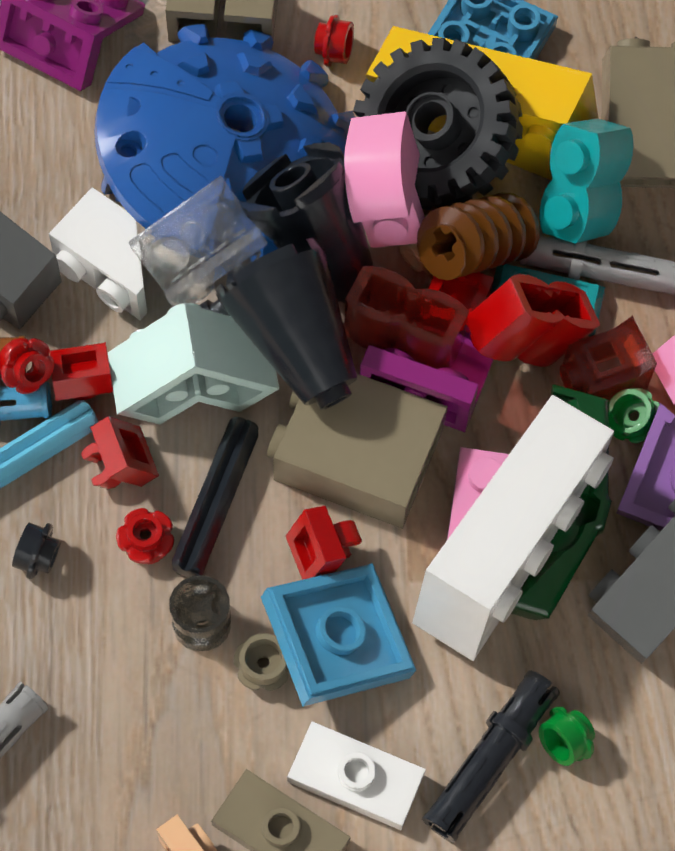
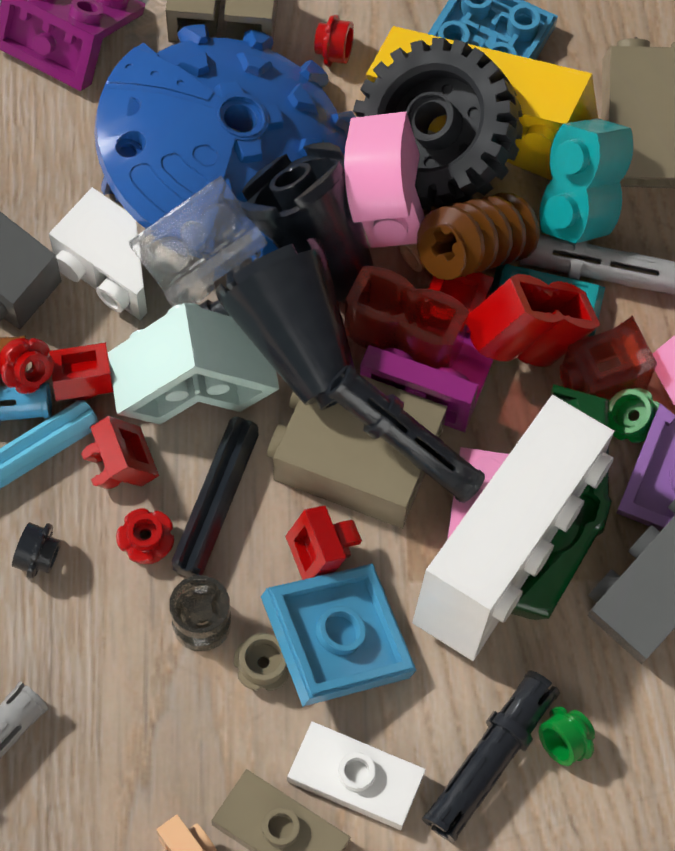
(385, 418): none -> black pin

